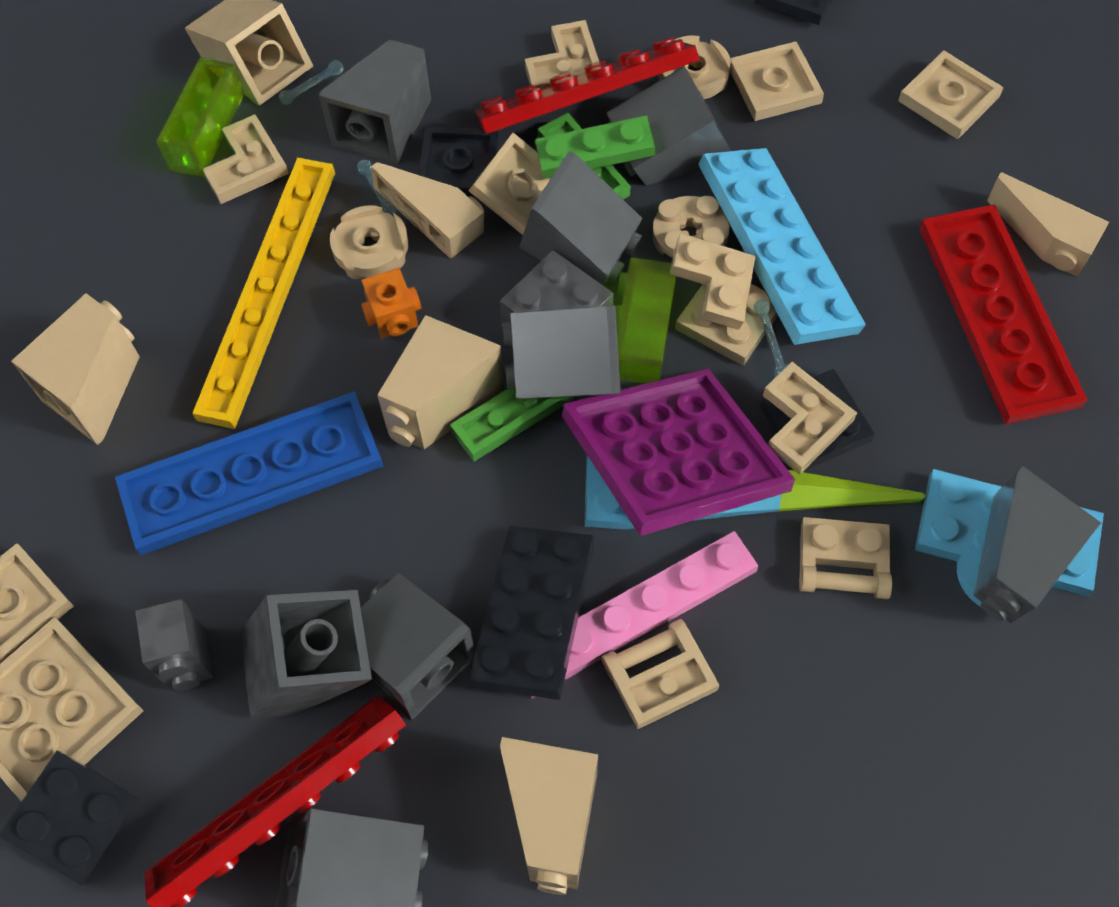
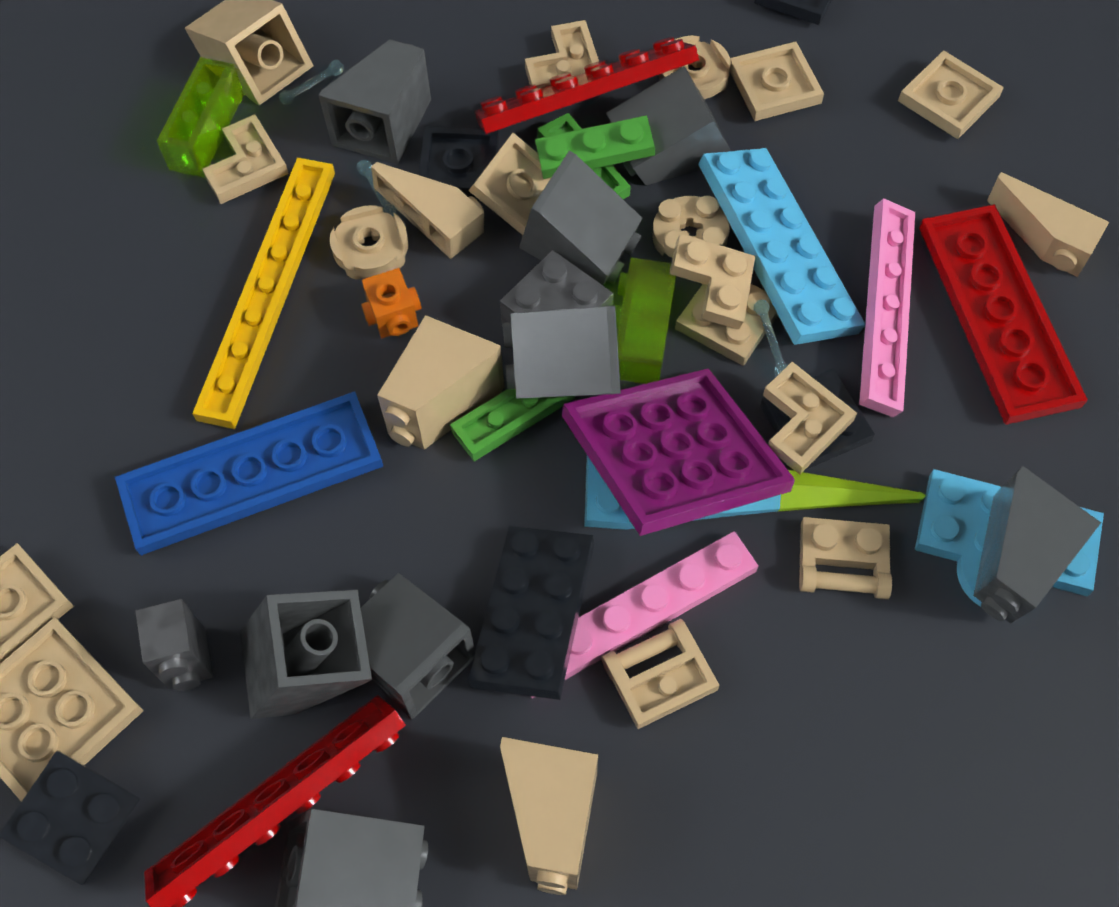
(82, 365): tan slope -> none
(887, 309): none -> bright pink plate

